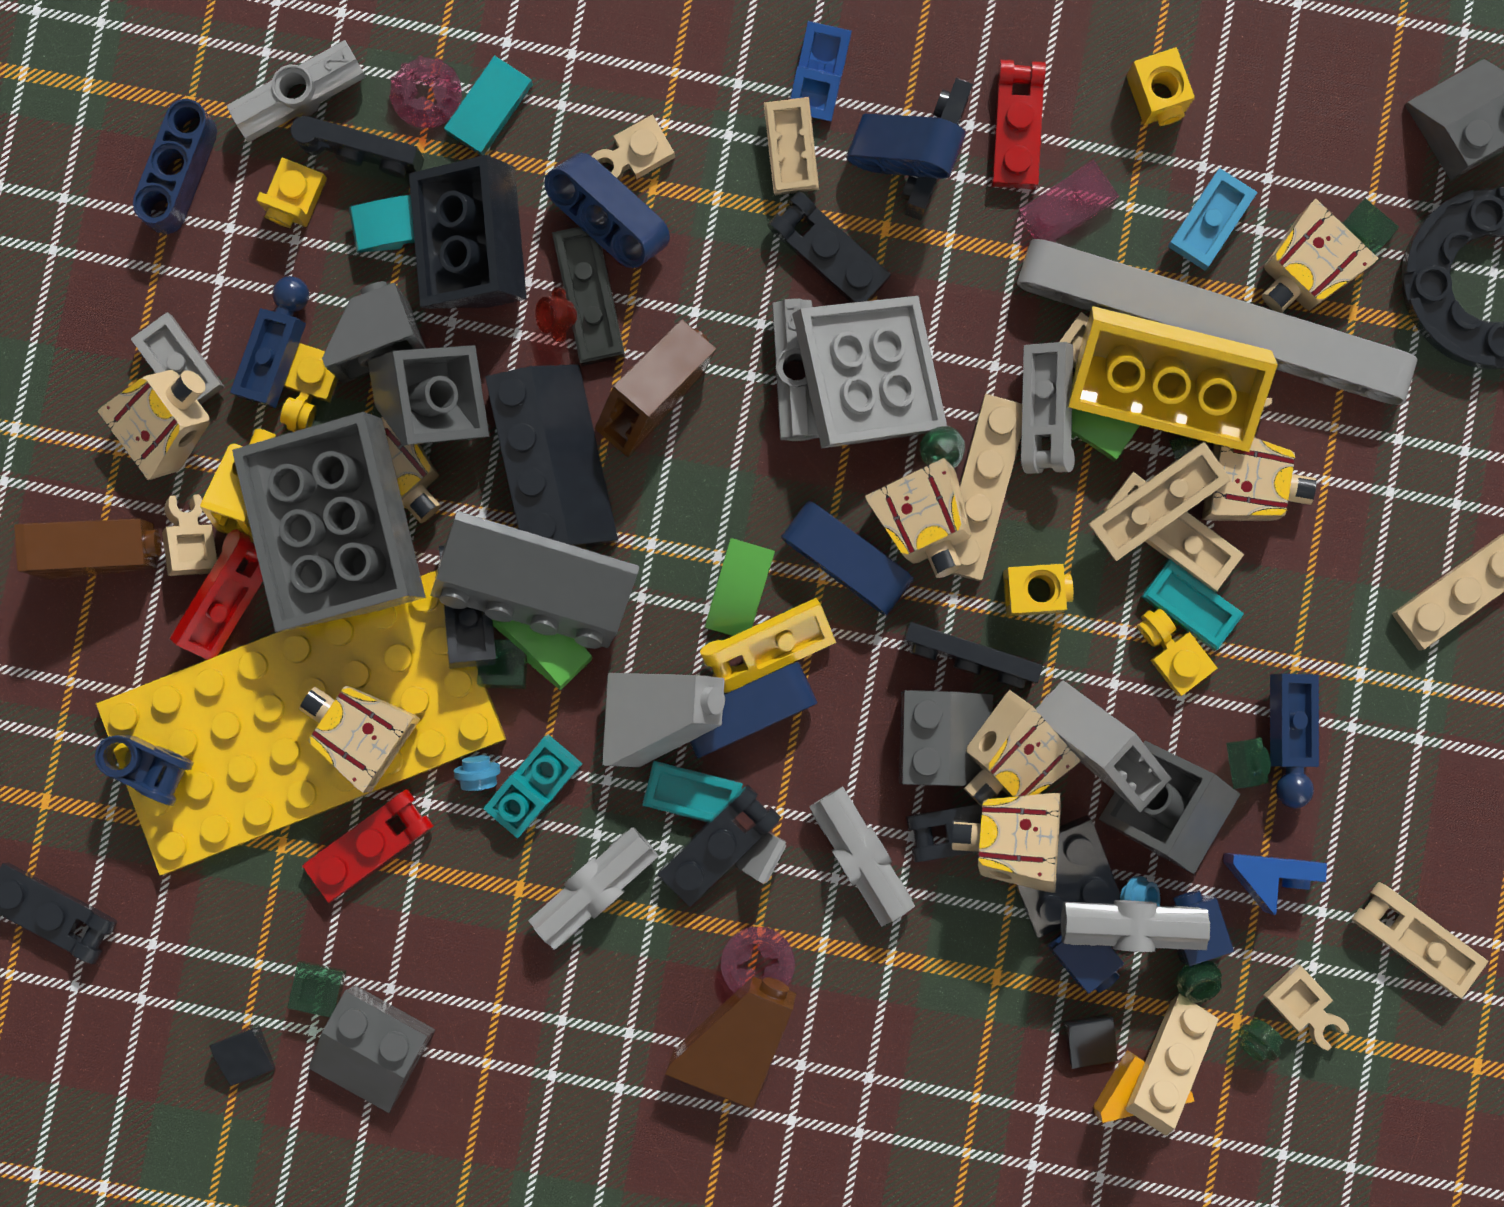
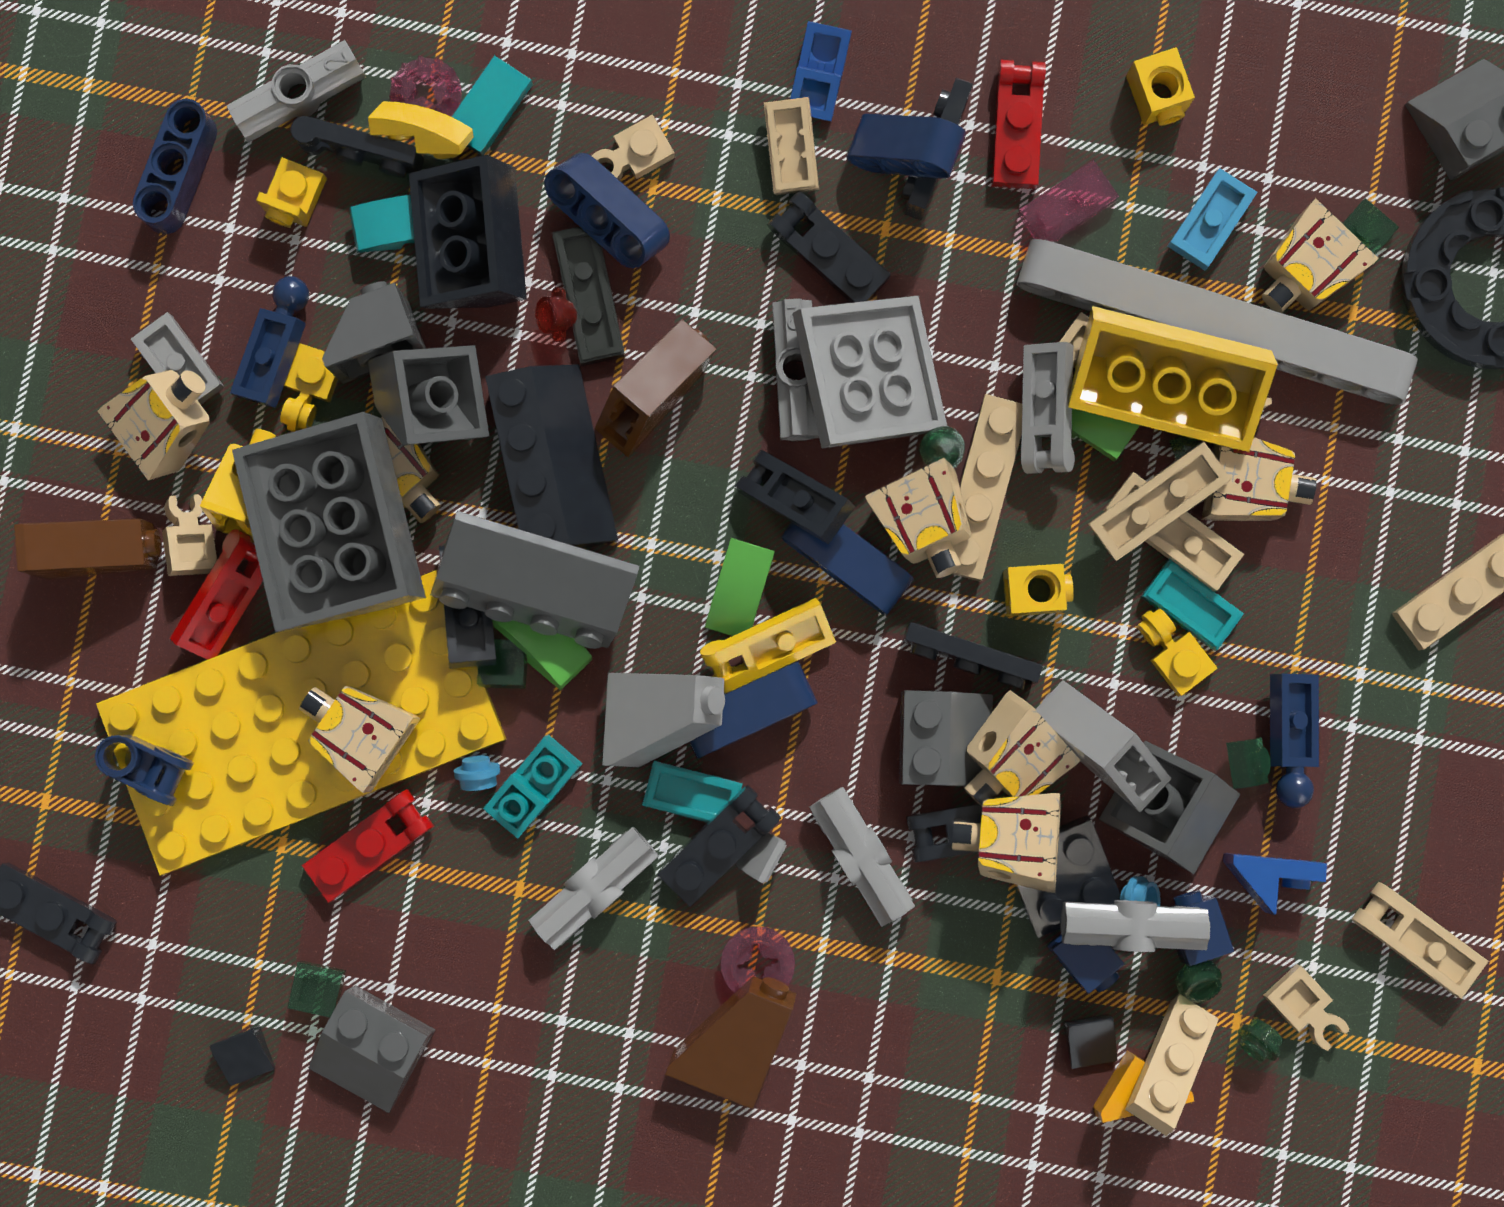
(432, 130): none -> yellow slope
(795, 497): none -> black plate

